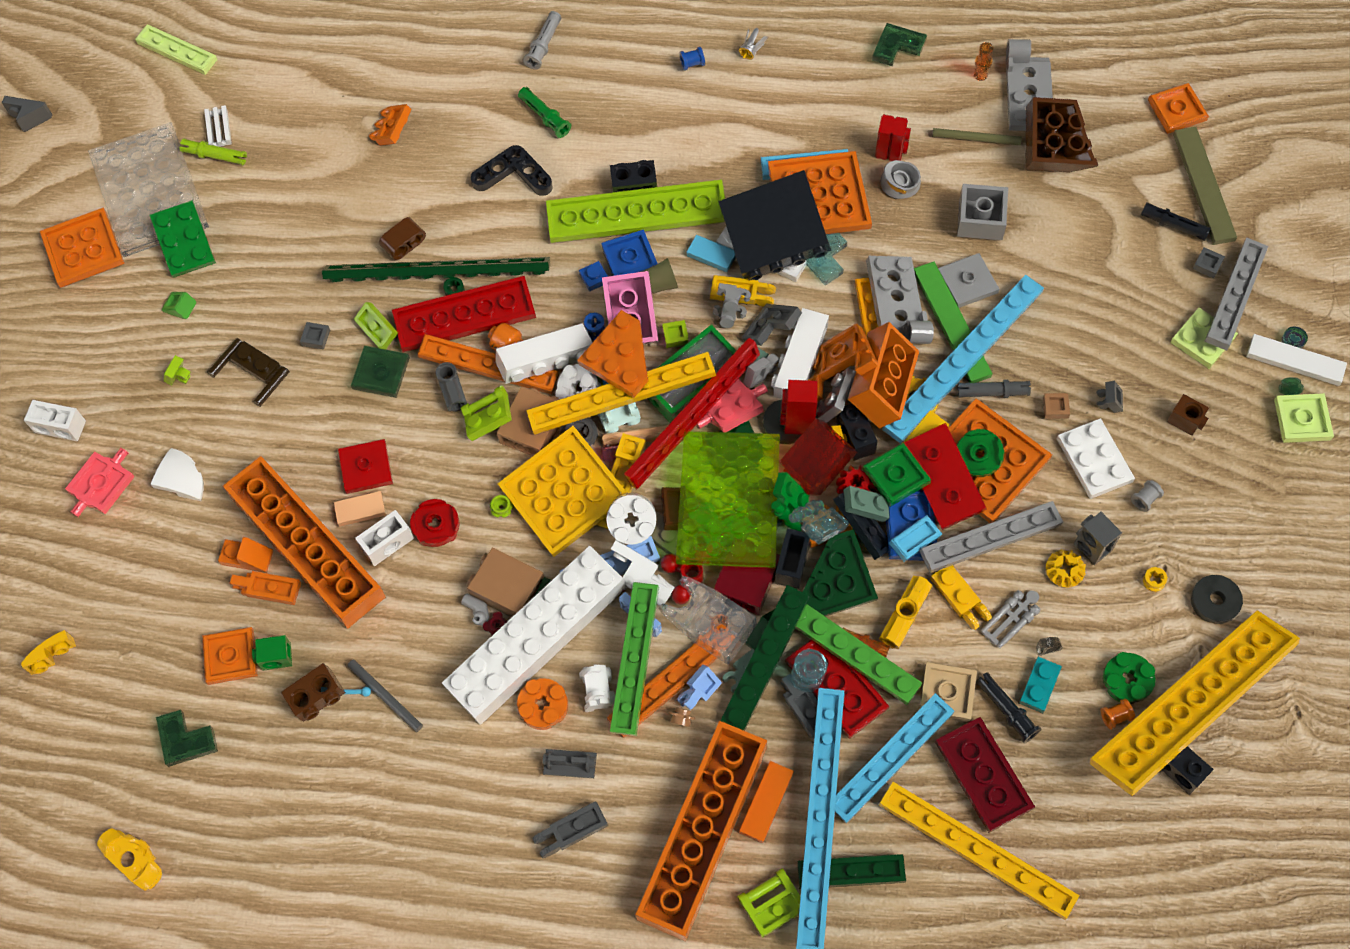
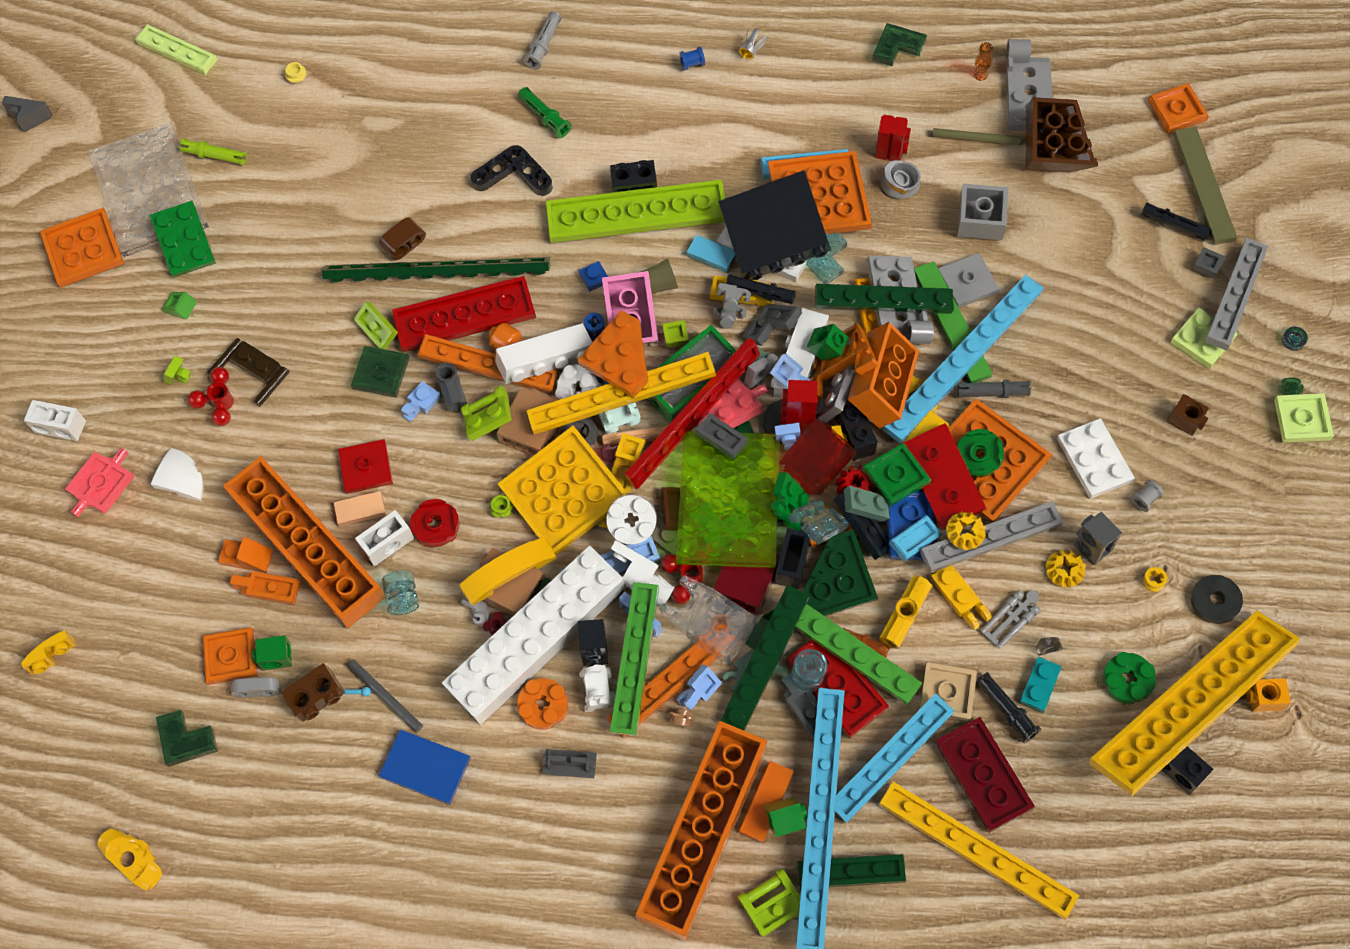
(198, 399): none -> red piece
(216, 113): white tile -> none
(255, 687): none -> light grey beam
(295, 72): none -> light yellow plate
(315, 335): dark grey plate -> none
(391, 125): orange plate -> none
(400, 592): none -> clear light blue wheel
(420, 399): none -> light blue plate
(425, 767): none -> blue tile
(454, 281): dark green bush -> none
(505, 568): none -> yellow slope
(572, 829): dark grey hinge -> none
(593, 642): none -> black brick
(629, 253): blue plate -> none
(721, 436): none -> dark grey plate
(764, 290): none -> black pin
(786, 816): none -> green brick
(787, 369): none -> light blue plate
(787, 434): none -> light blue plate
(827, 342): none -> green brick
(883, 298): none -> dark green plate
(965, 541): none -> yellow gear
(1056, 406): medium nougat plate -> none
(1113, 396): dark grey tile -> none
(1117, 714): orange bush -> none
(1276, 688): none -> light orange brick
(1296, 359): white tile -> none

